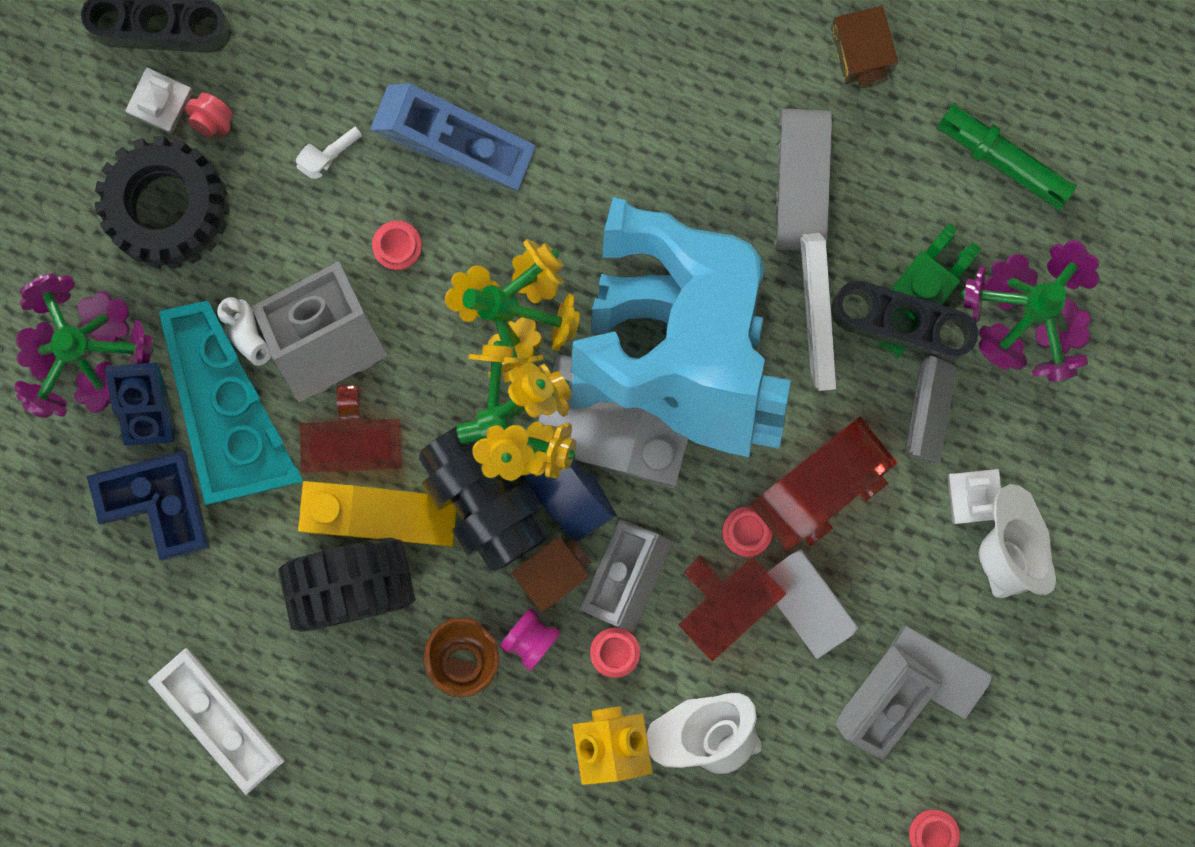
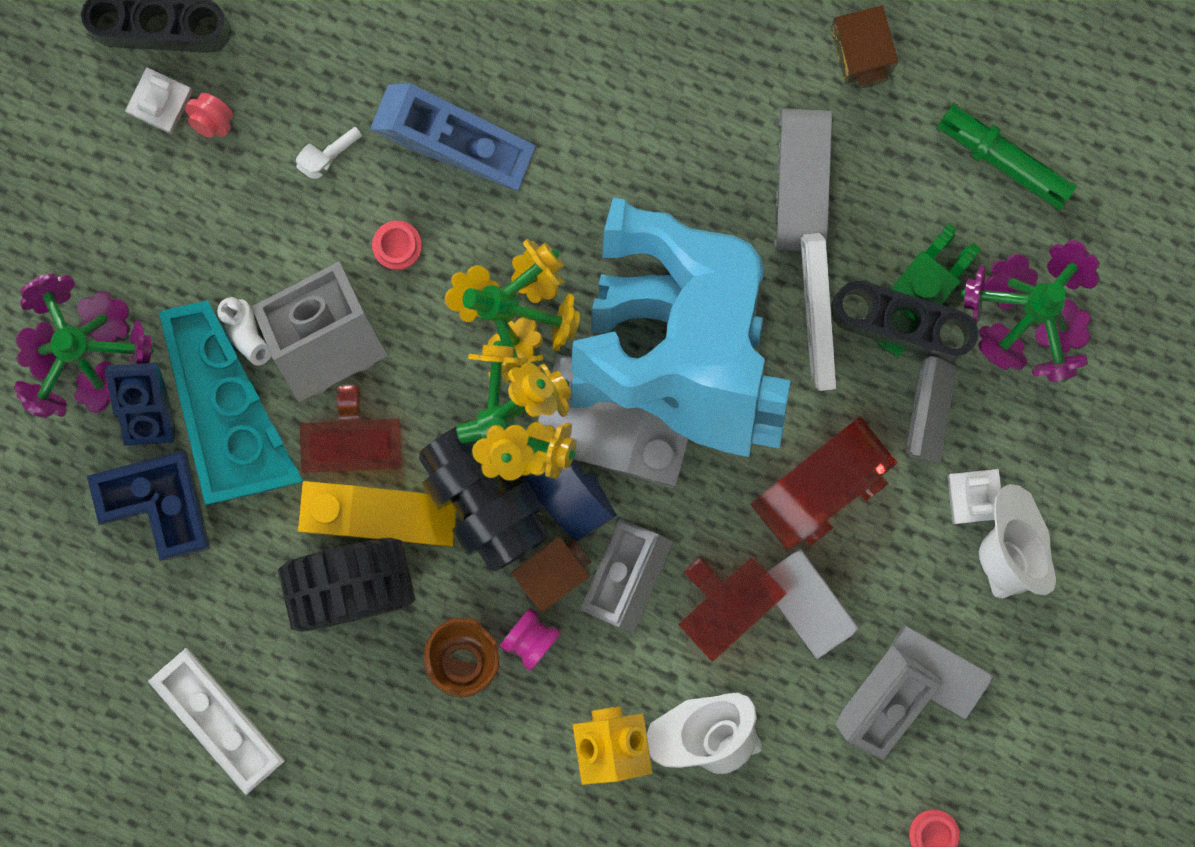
(131, 175): black tyre -> none
(615, 652): coral plate -> none
(746, 532): coral plate -> none

